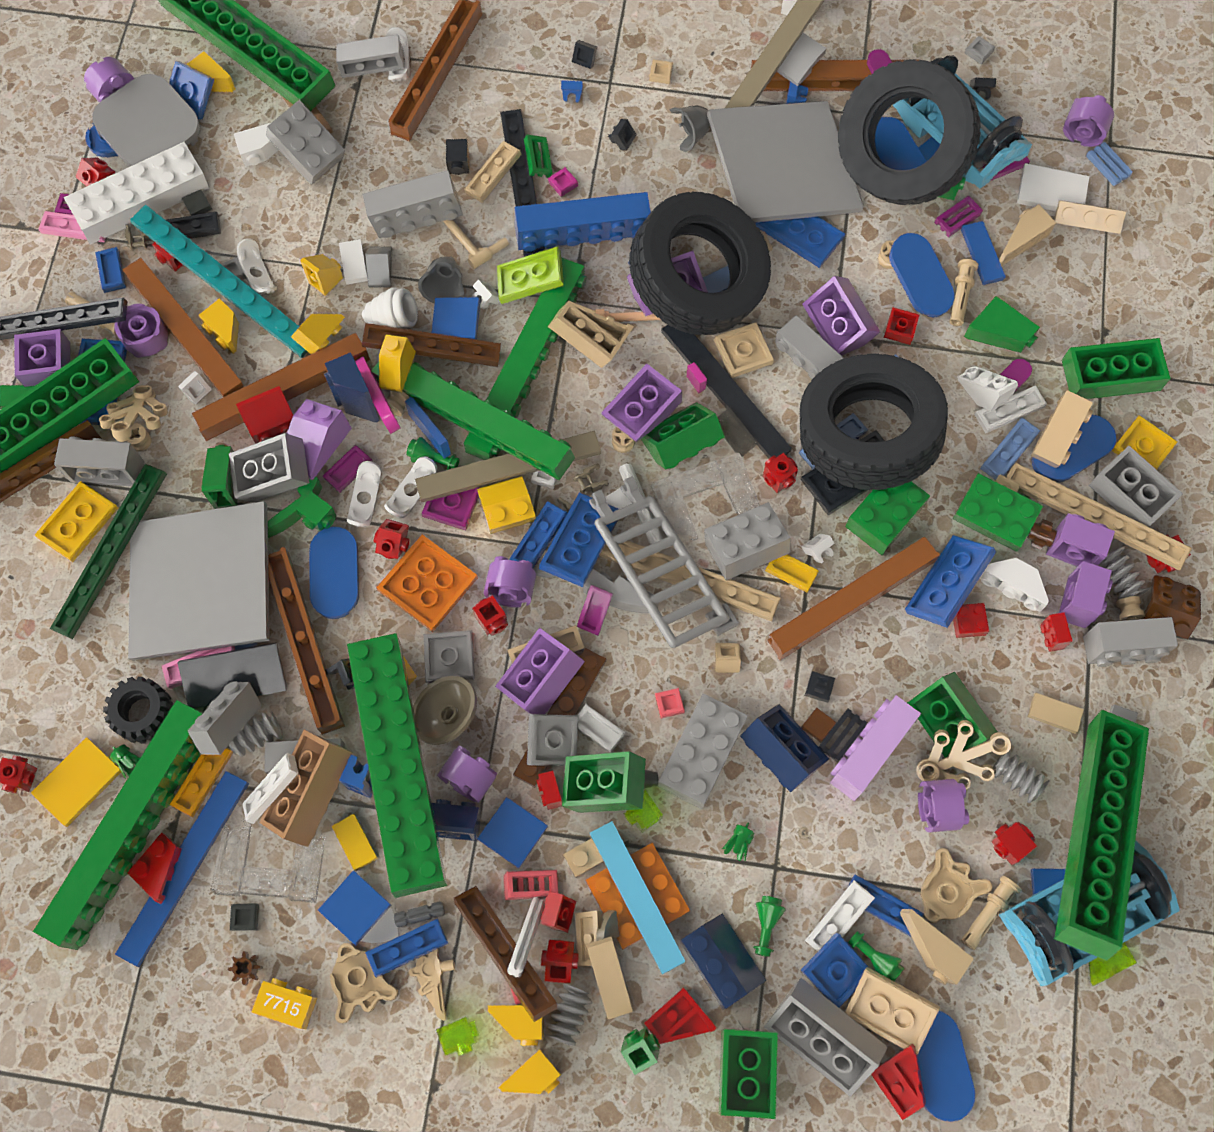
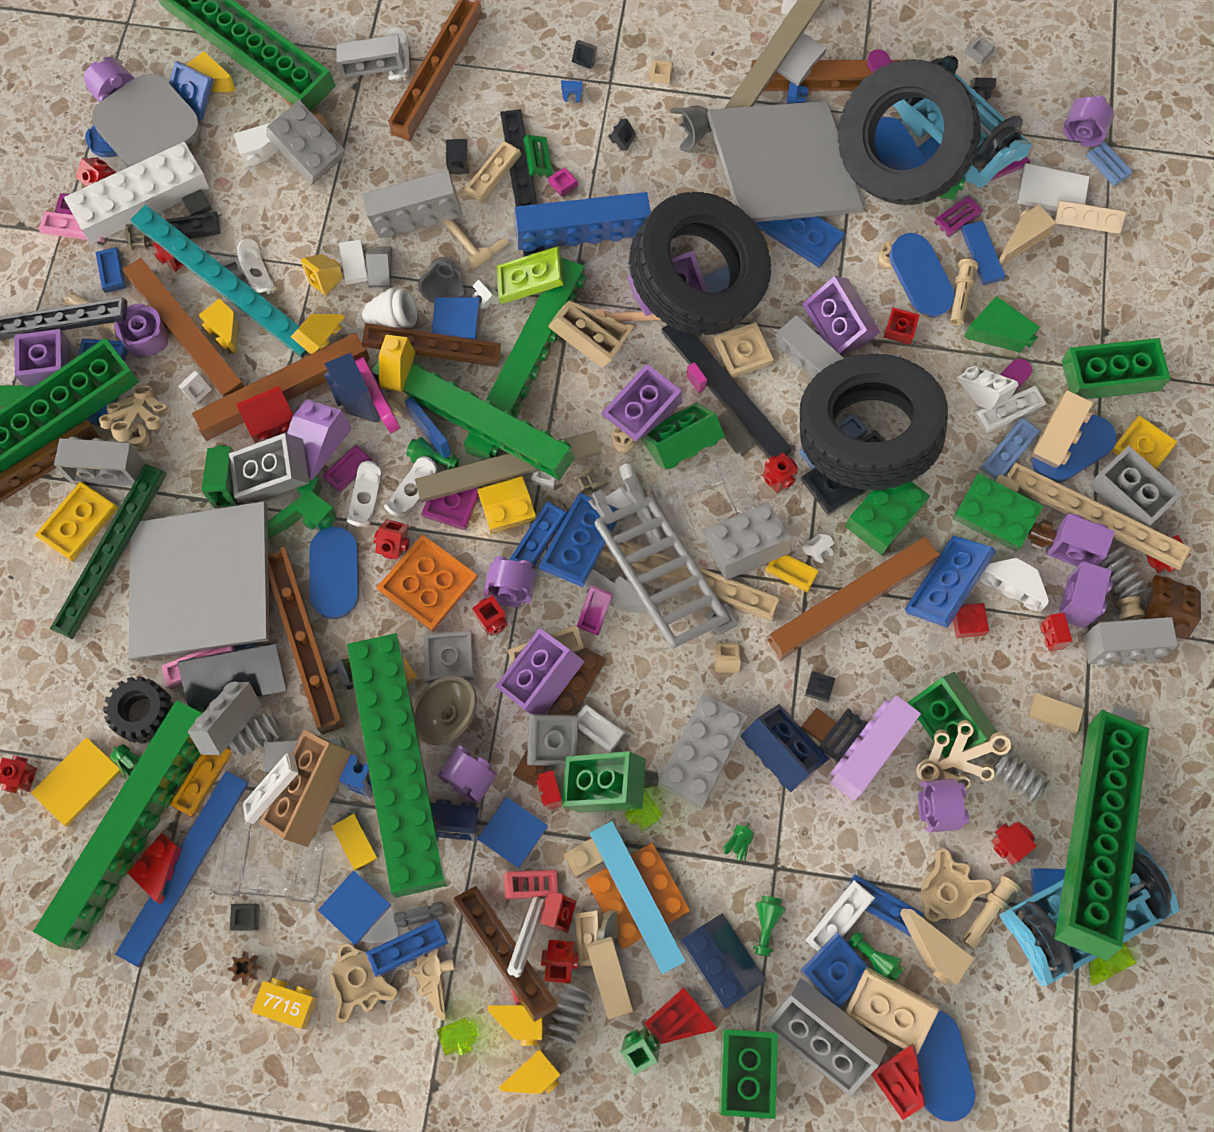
(669, 703): coral tile -> none

